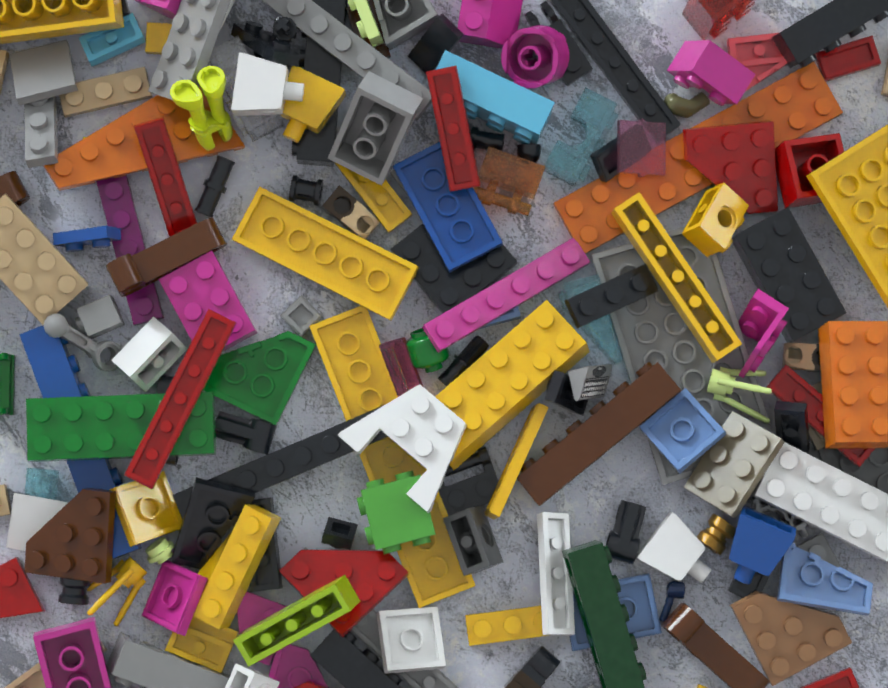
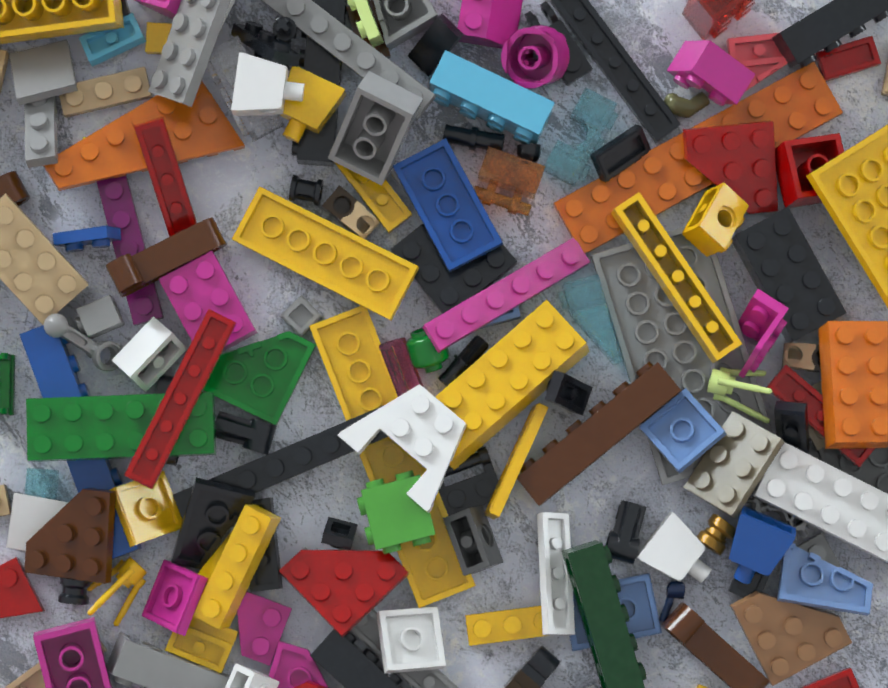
(159, 550): yellowish green plate -> none
(205, 122): neon yellow piece -> none
(214, 186): black pin -> none
(296, 620): lime brick -> none
(453, 128): red tile -> none
(590, 381): slope -> none
(611, 296): black plate -> none
(641, 147): clear pink piece -> none

